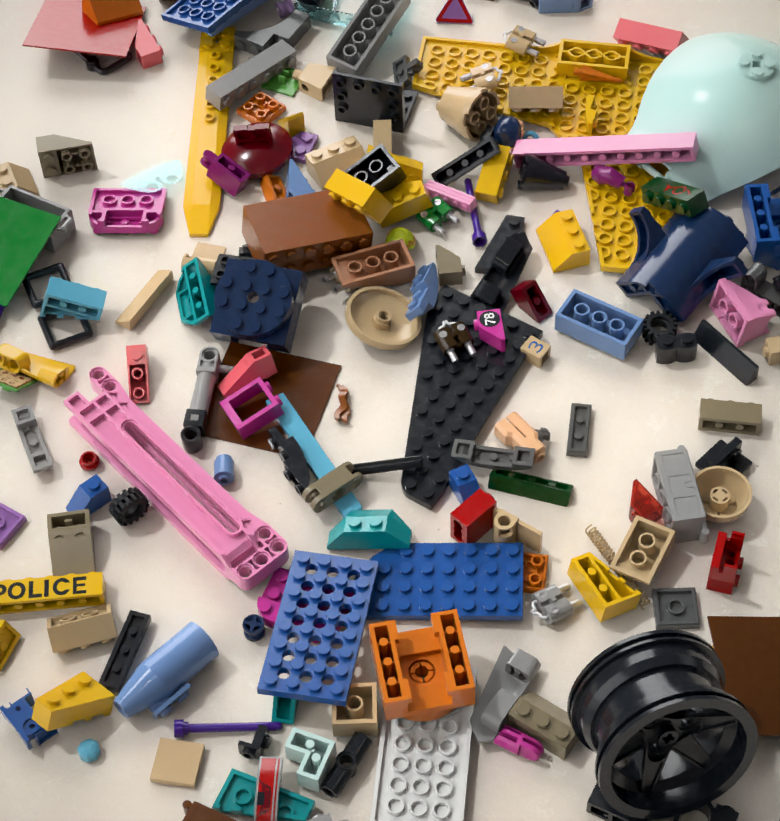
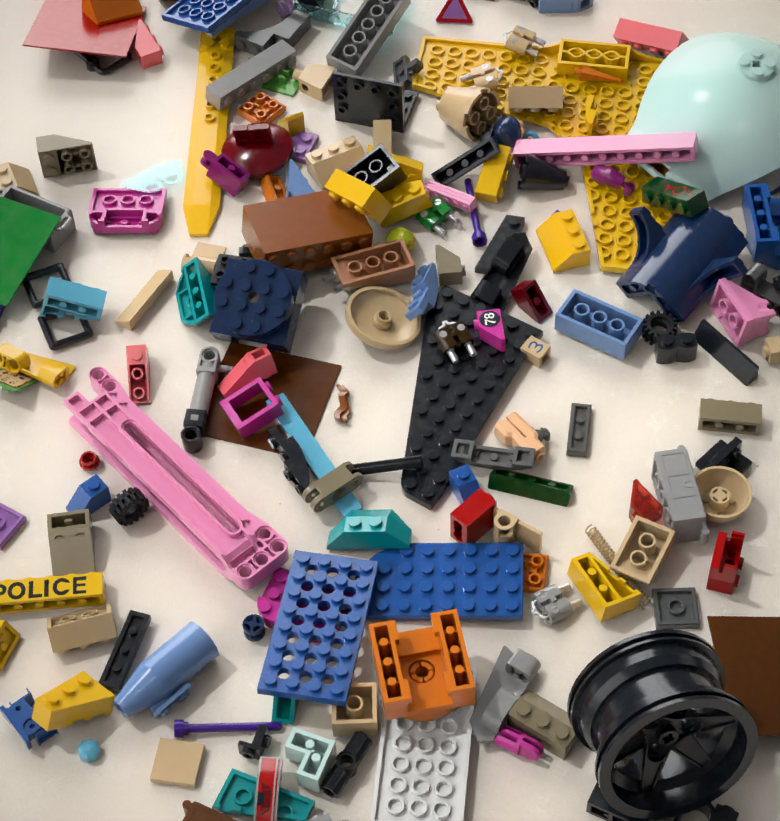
(32, 438): light grey slope -> none
(224, 469): medium blue brick -> none

